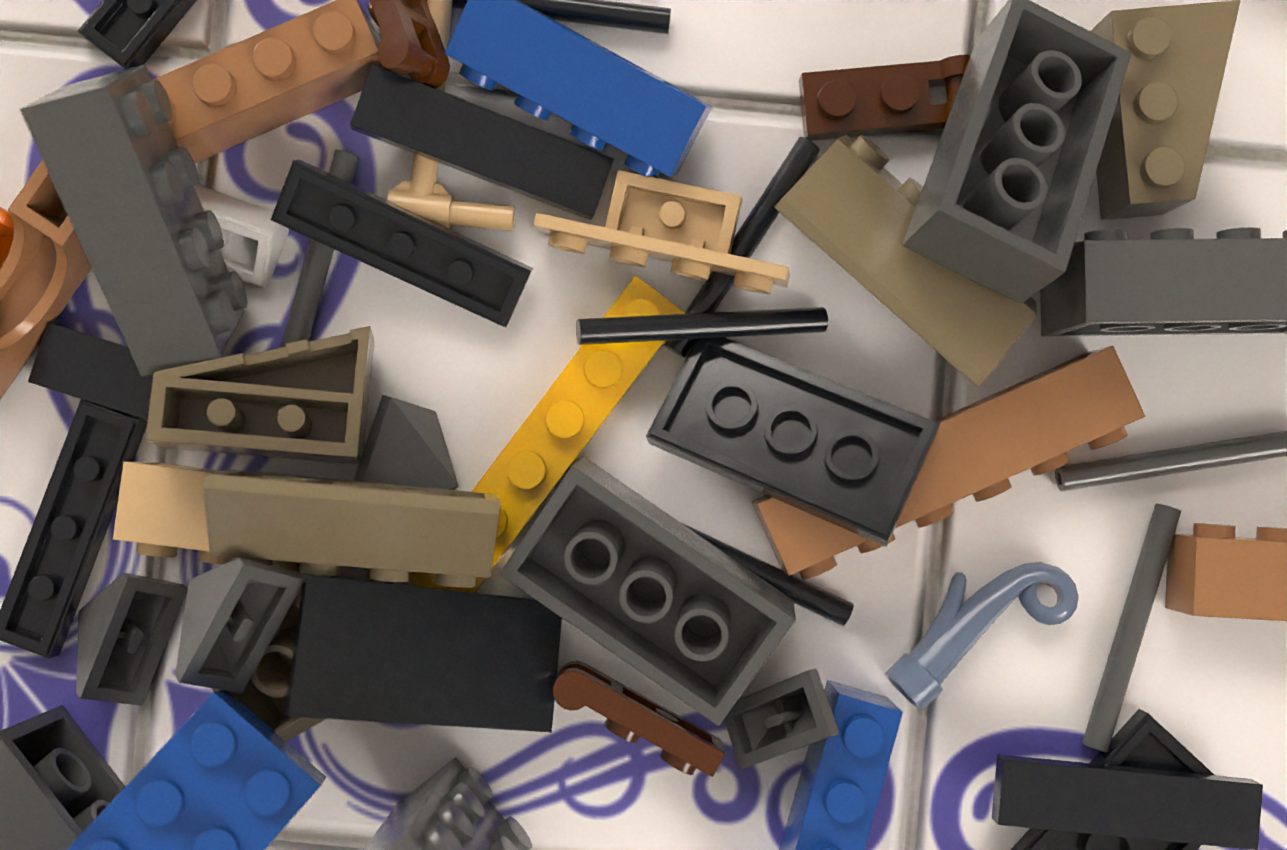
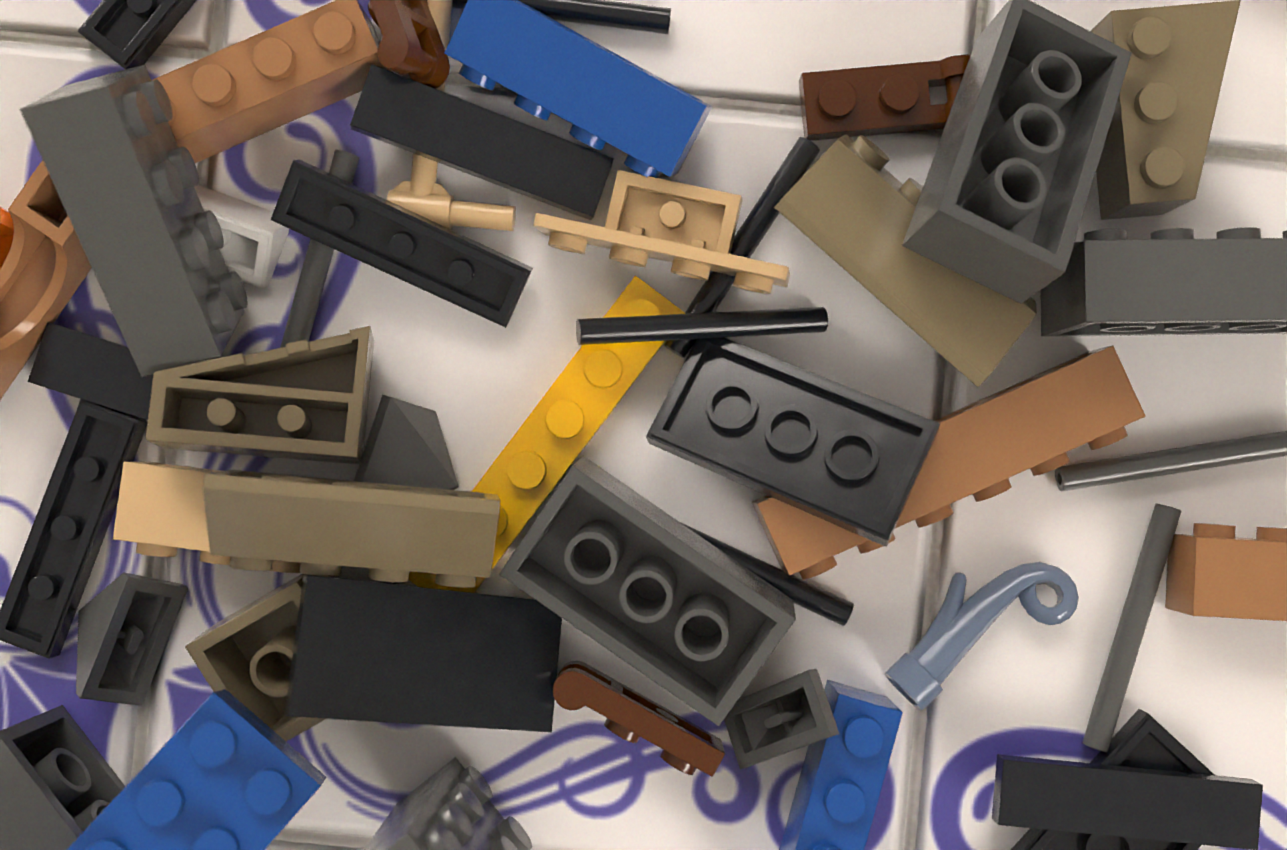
(232, 621): dark grey slope -> none

